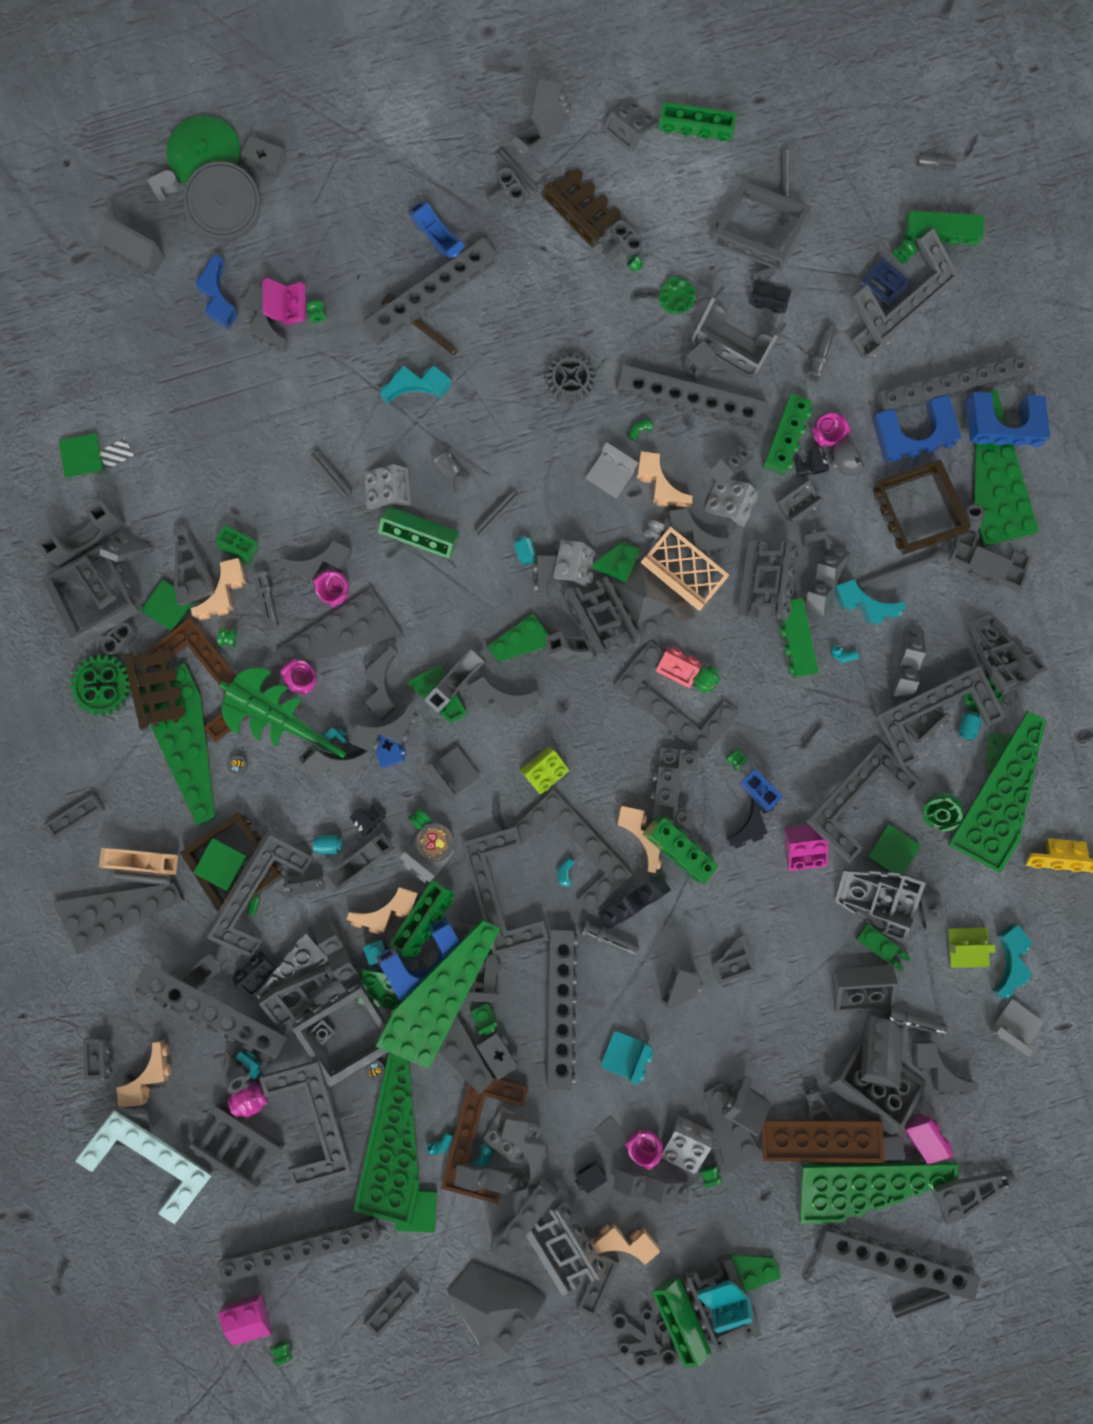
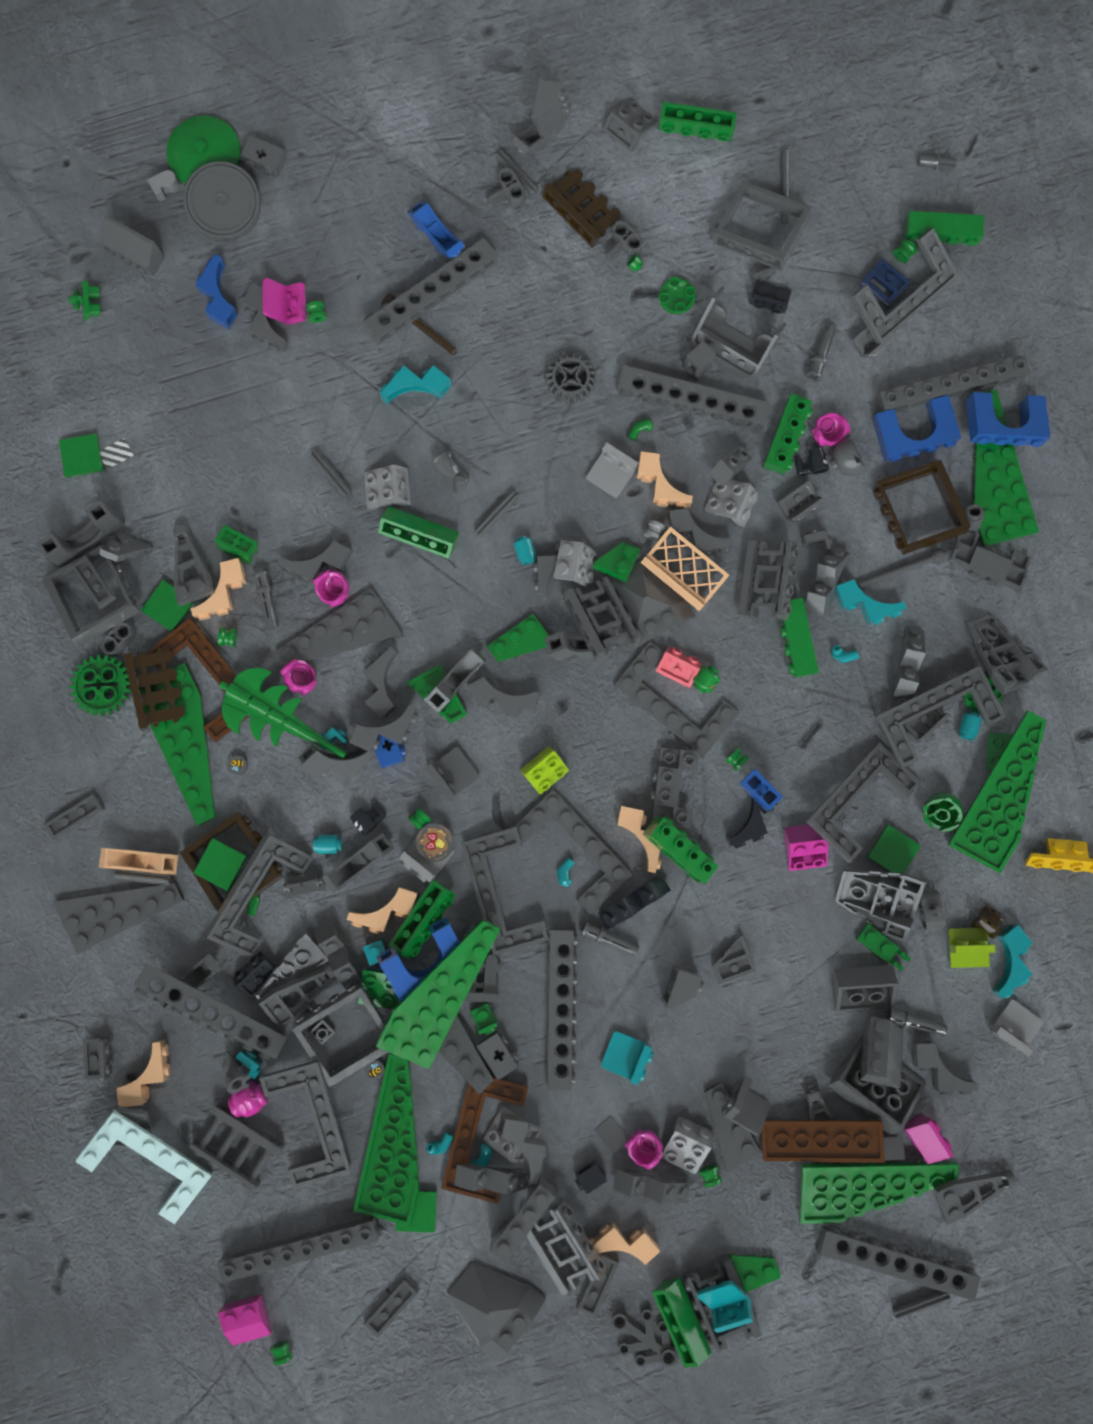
(88, 292): none -> green hips
(989, 920): none -> dark brown piece

